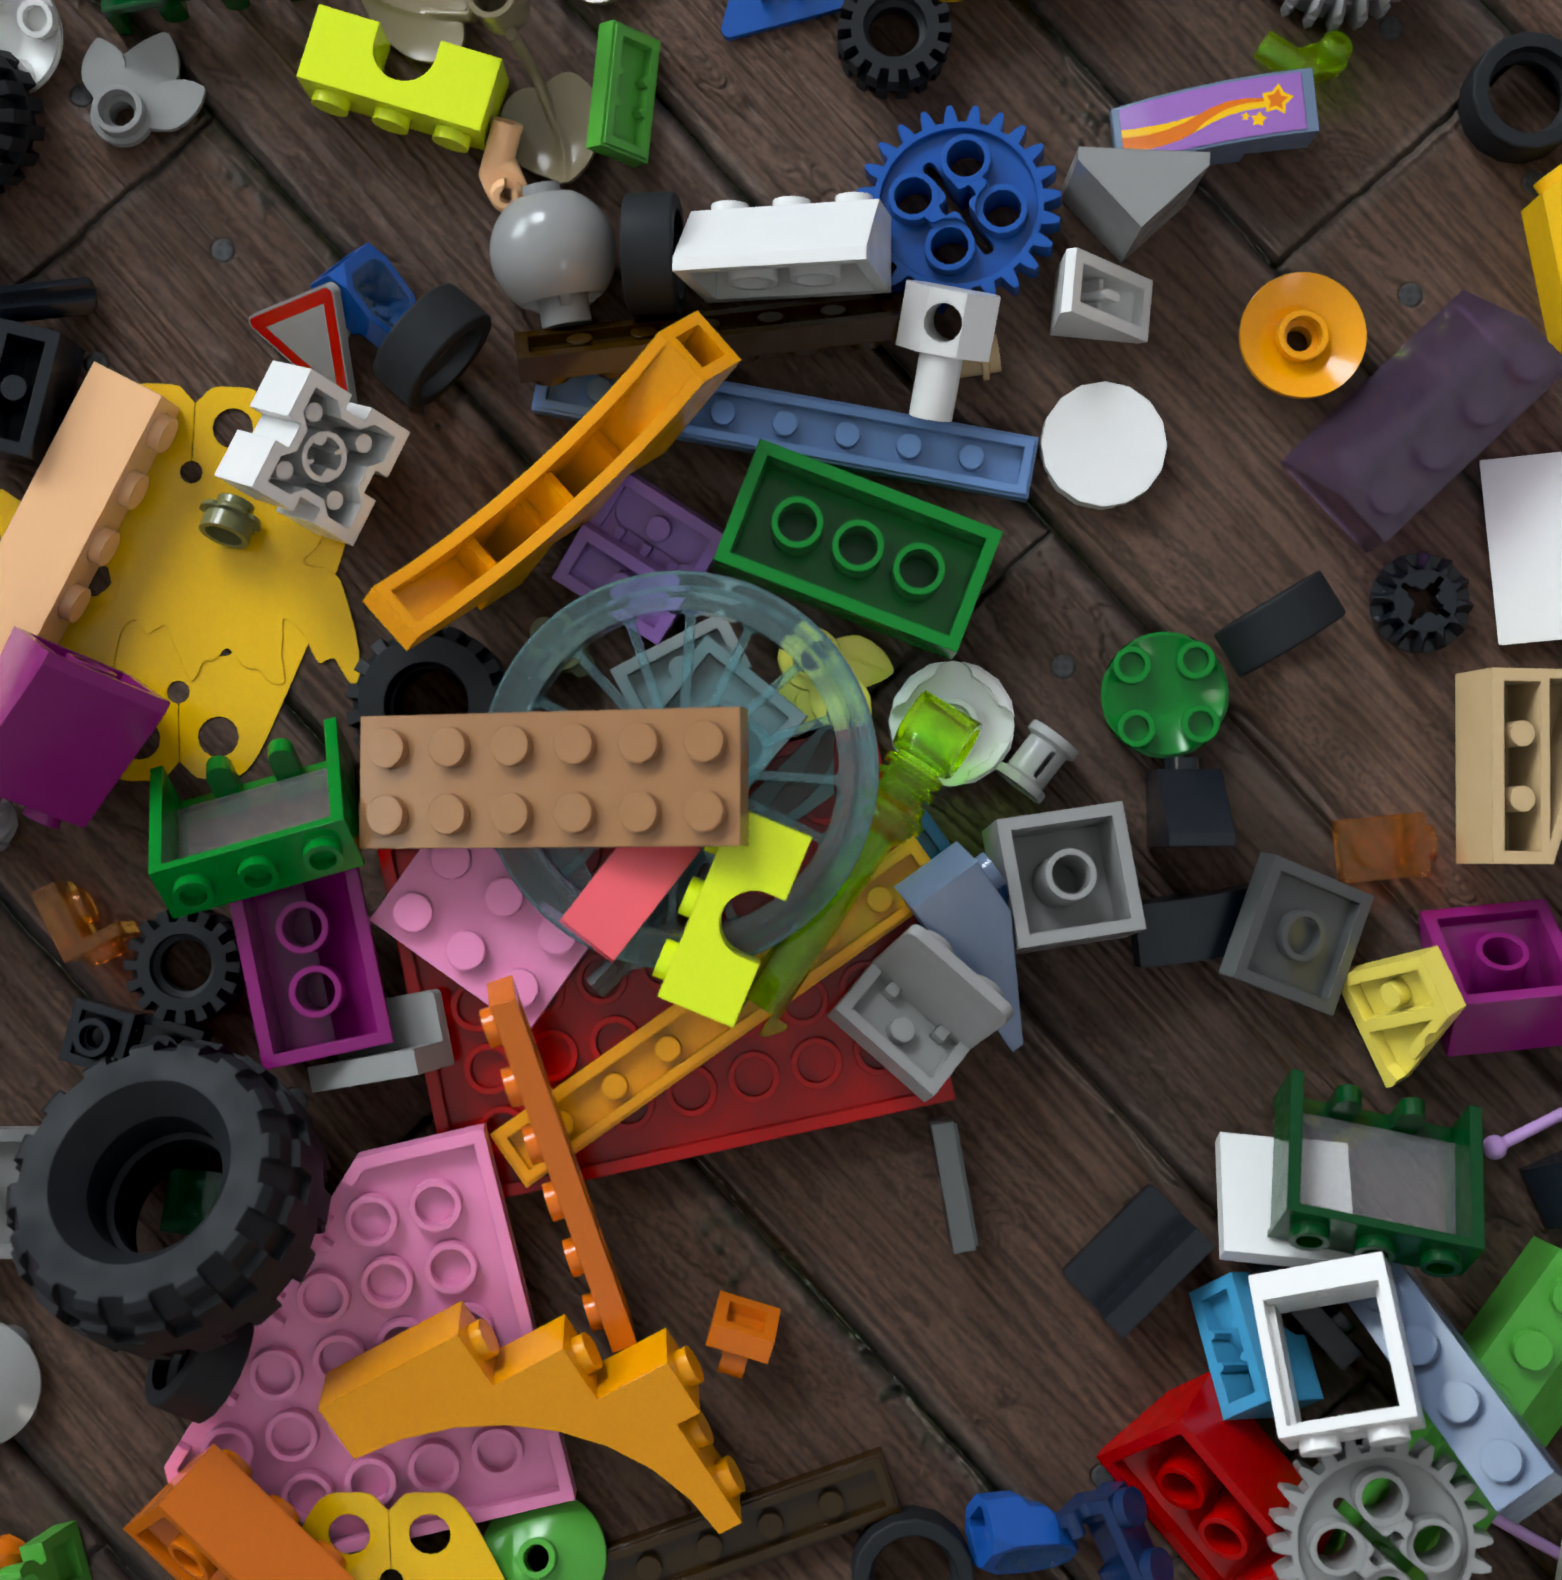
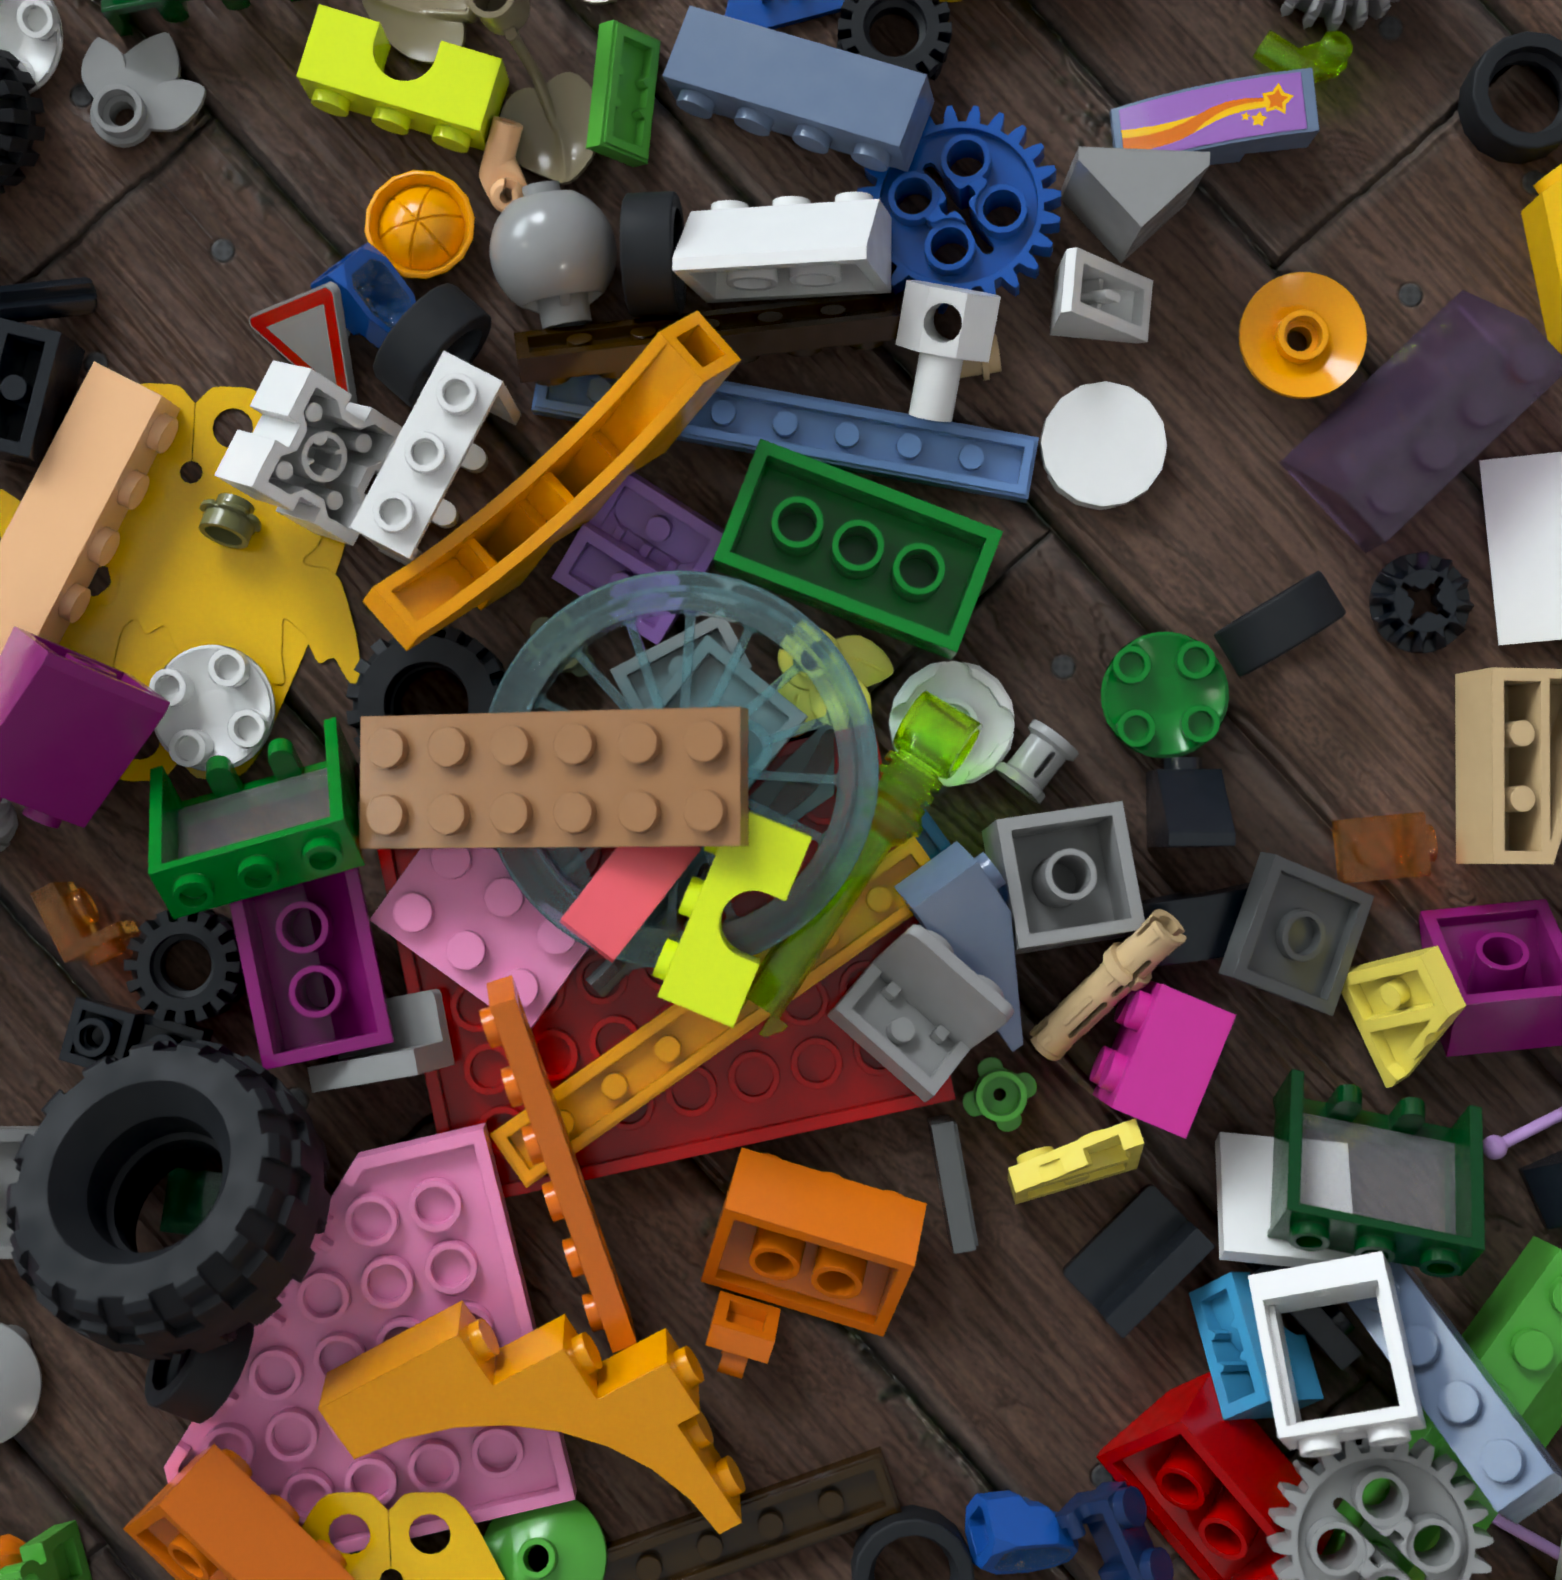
(216, 706): none -> white dish
(420, 223): none -> light orange hat
(429, 454): none -> white window
(798, 90): none -> sand blue brick
(814, 1242): none -> orange slope
(1005, 1111): none -> bright green plate
(1077, 1163): none -> light yellow wing
(1123, 970): none -> tan pin
(1161, 1056): none -> dark pink brick

